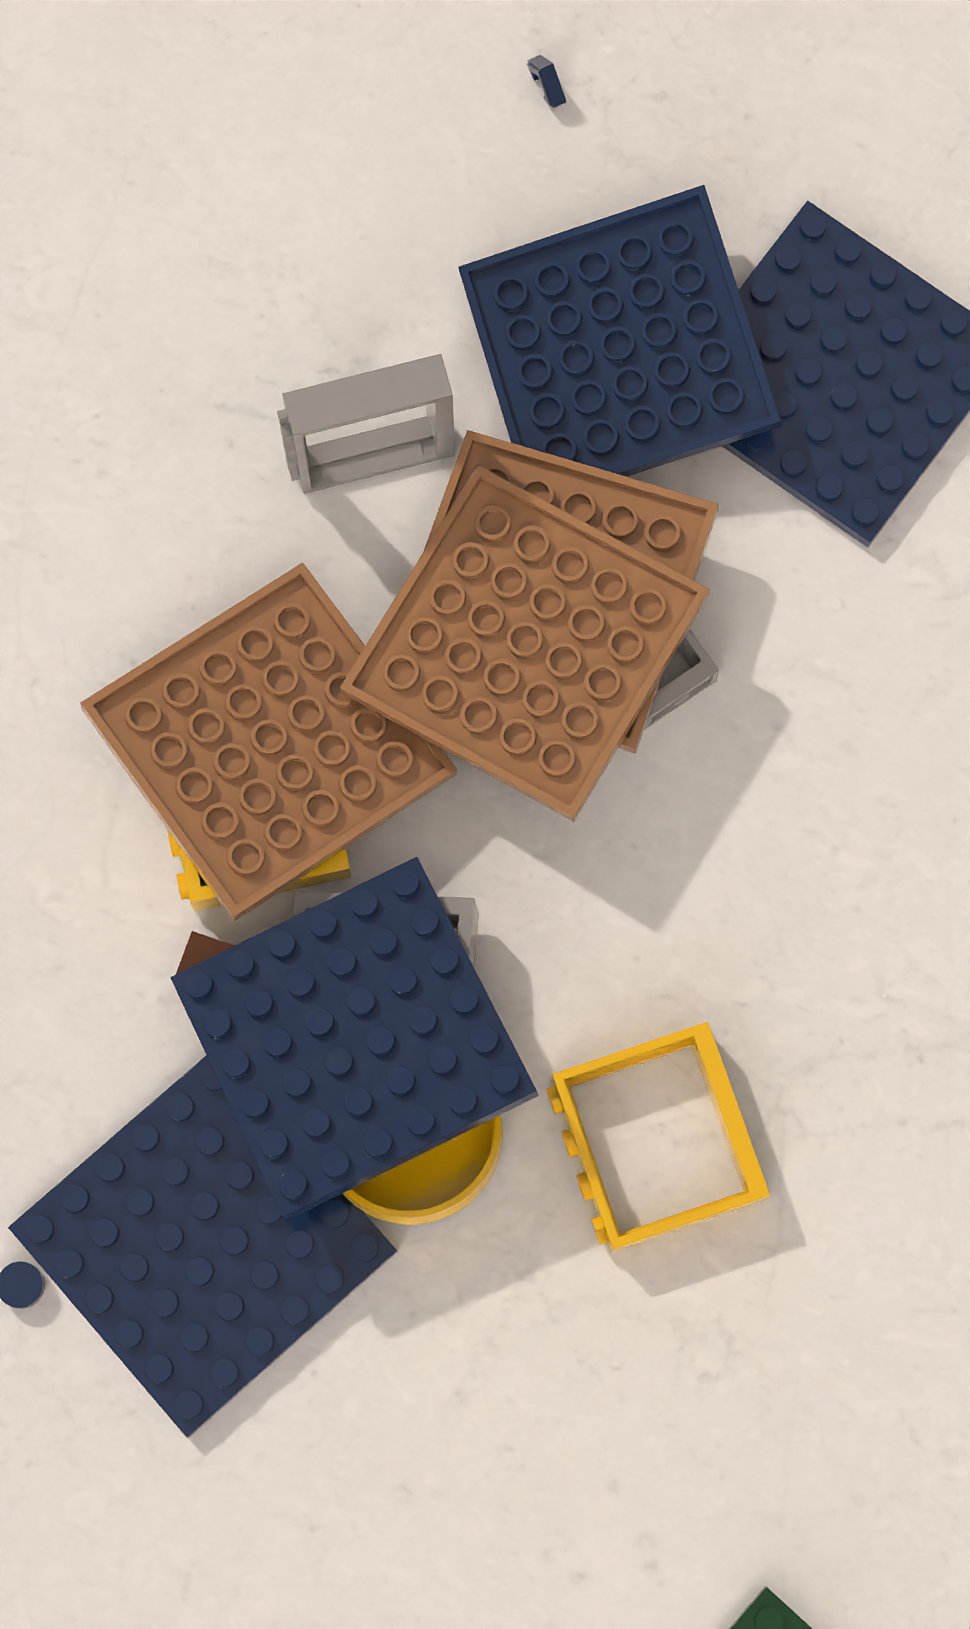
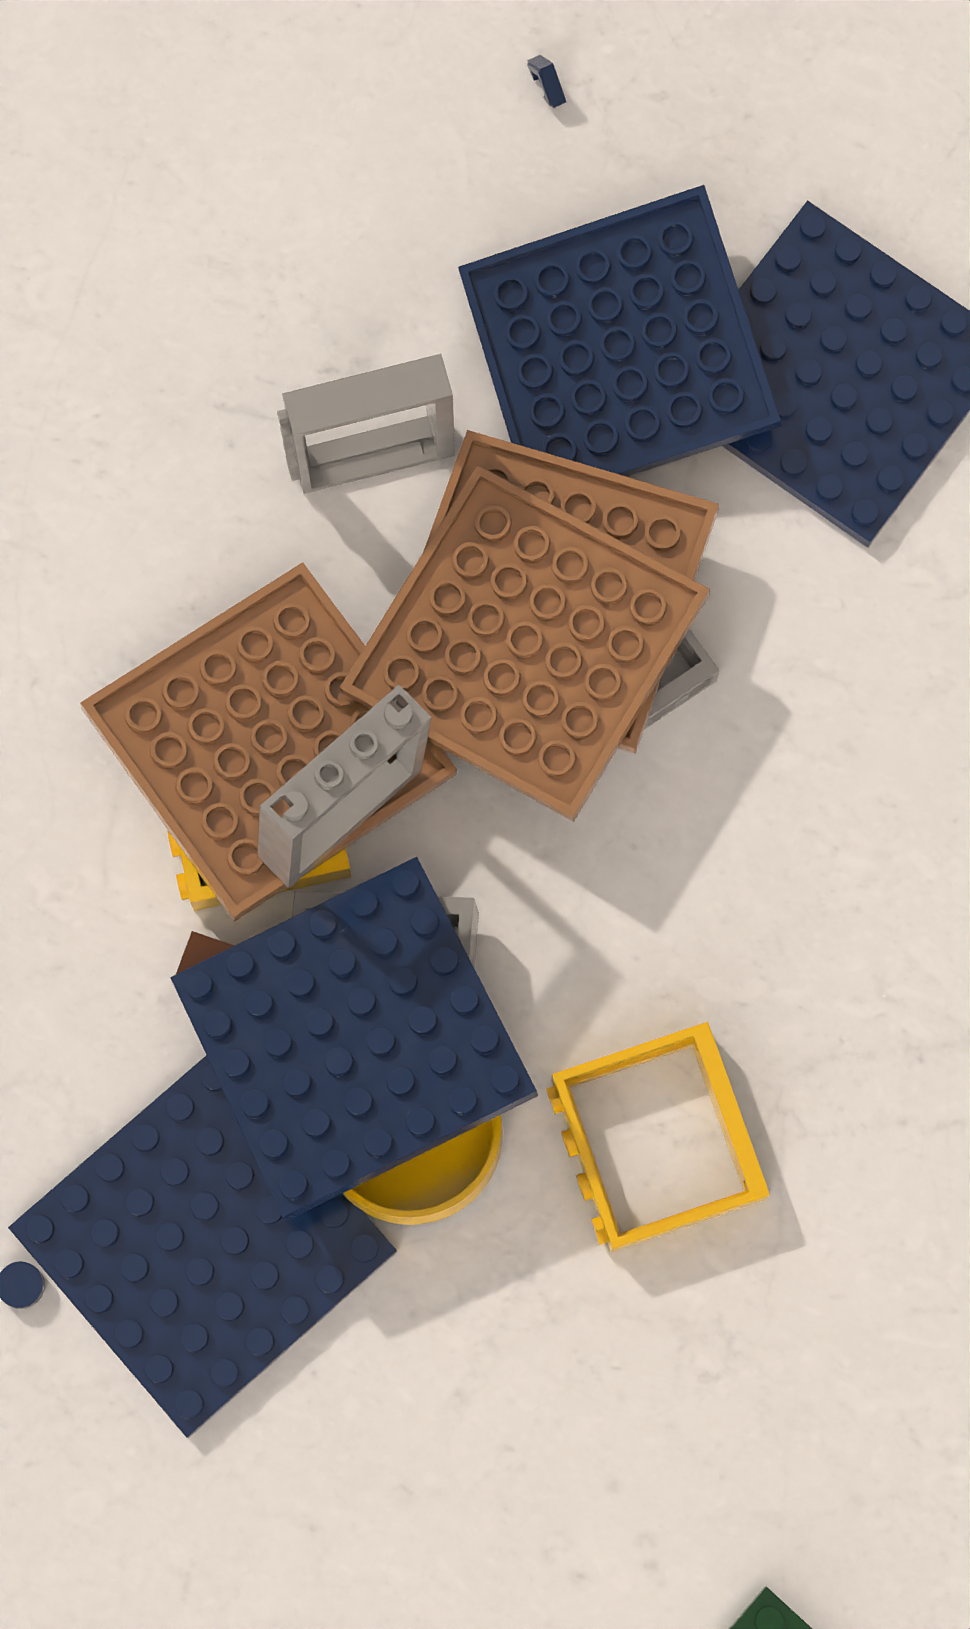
(343, 786): none -> light grey window

